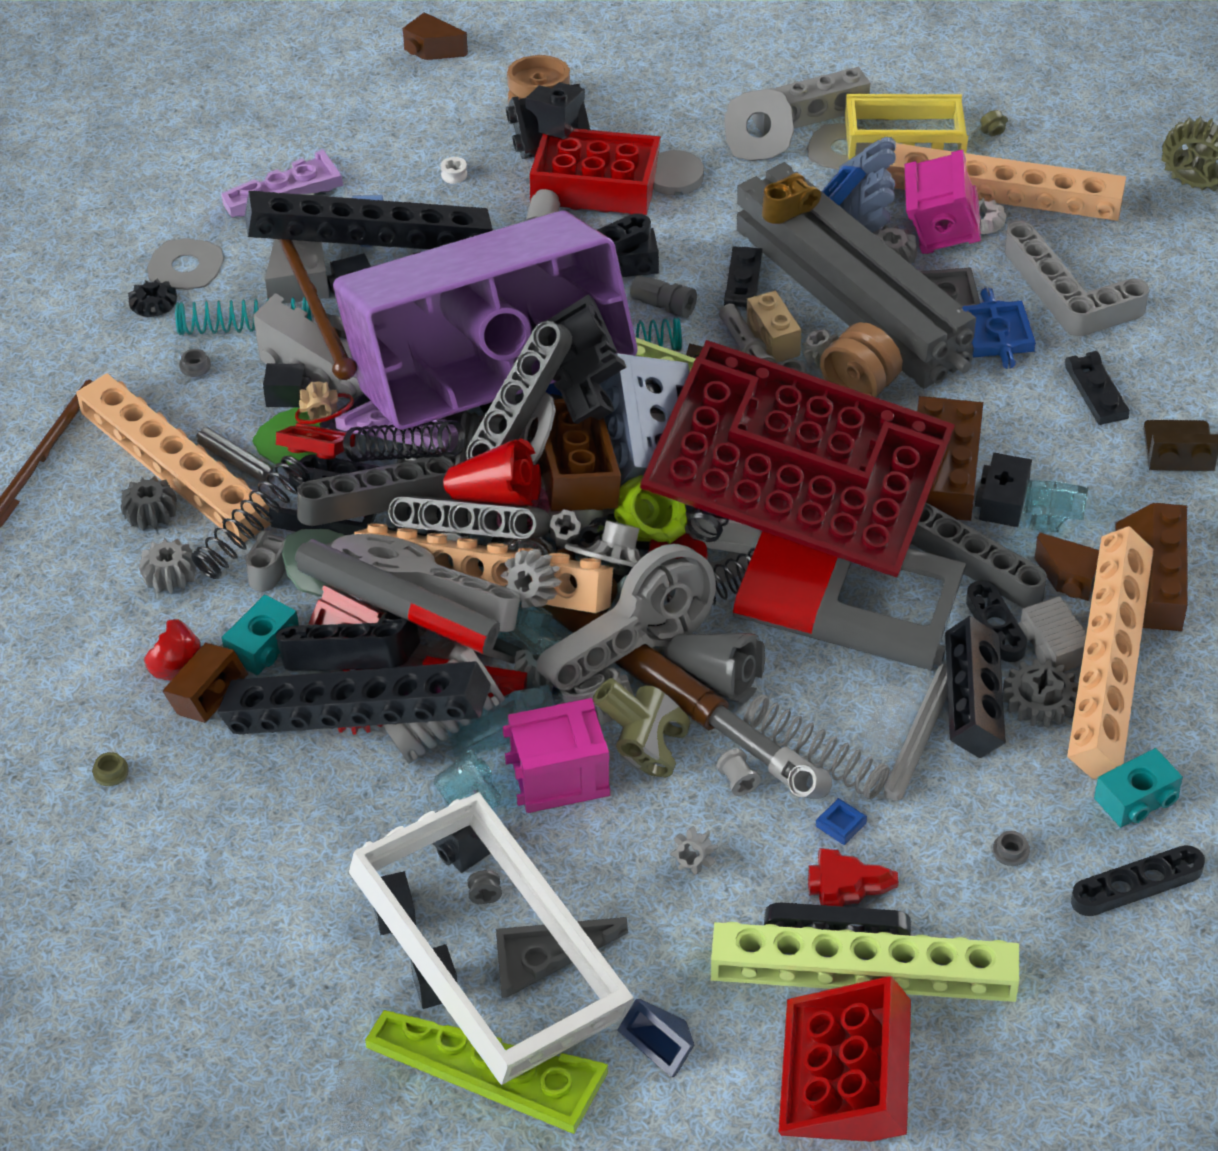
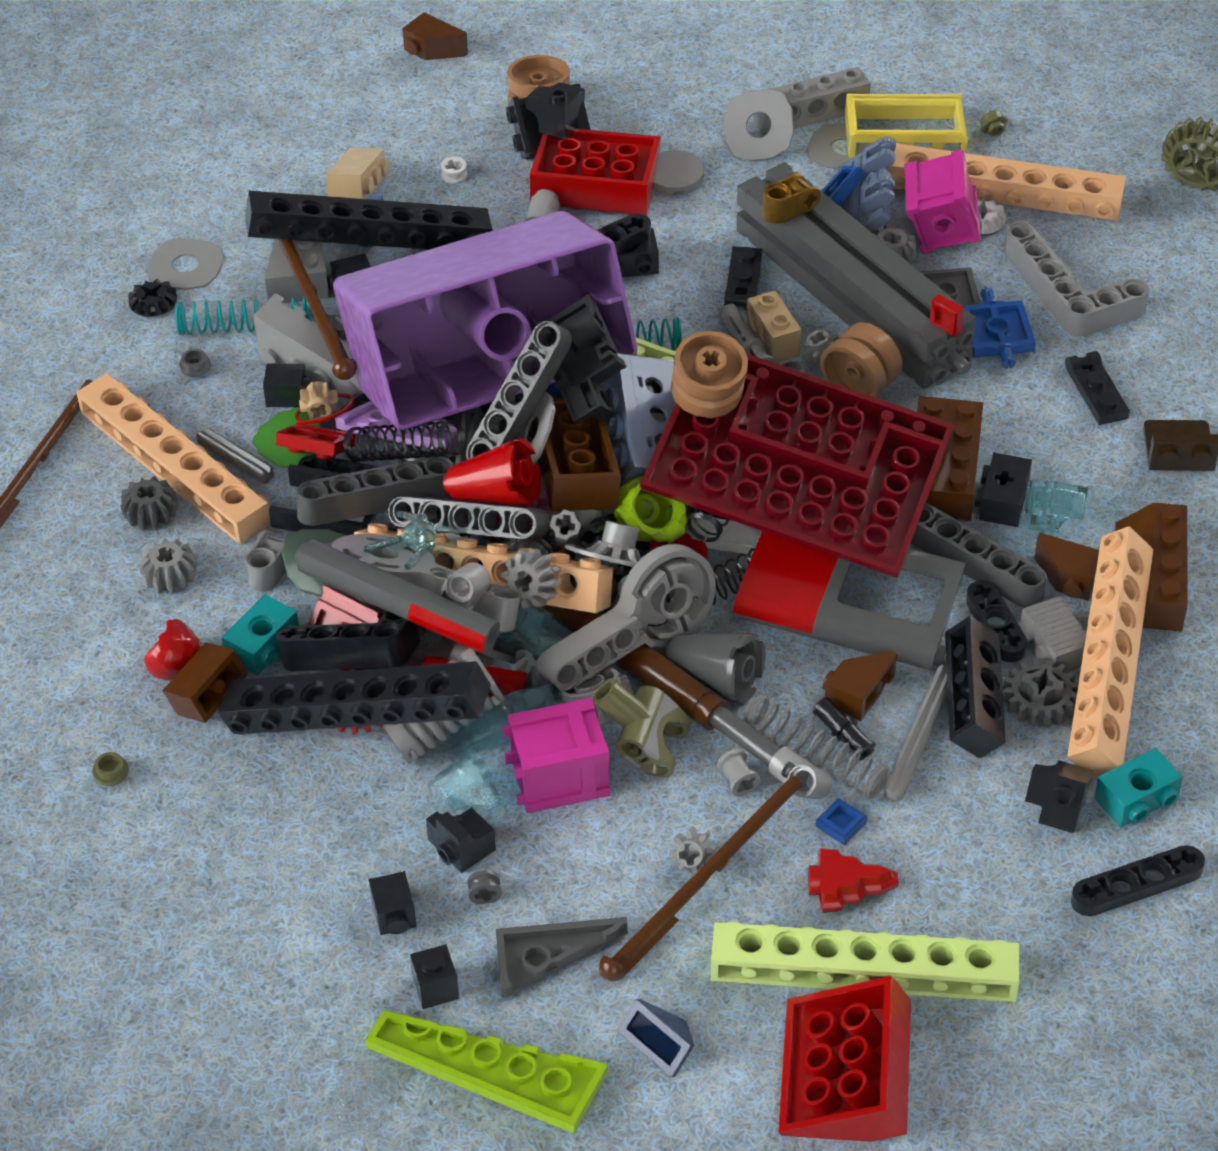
(198, 556): black piece -> none
(304, 178): lavender wing -> none
(357, 173): none -> tan brick
(415, 534): none -> clear light blue plant
(431, 827): white door -> none
(457, 589): none -> light grey piece
(639, 945): none -> reddish brown bar
(674, 298): dark grey axle -> none
(709, 374): none -> medium nougat wheel
(838, 918): black beam -> none
(843, 727): none -> black pin
(859, 682): none -> reddish brown slope
(946, 315): none -> red tile
(1011, 840): flat silver plate -> none
(1060, 792): none -> black brick

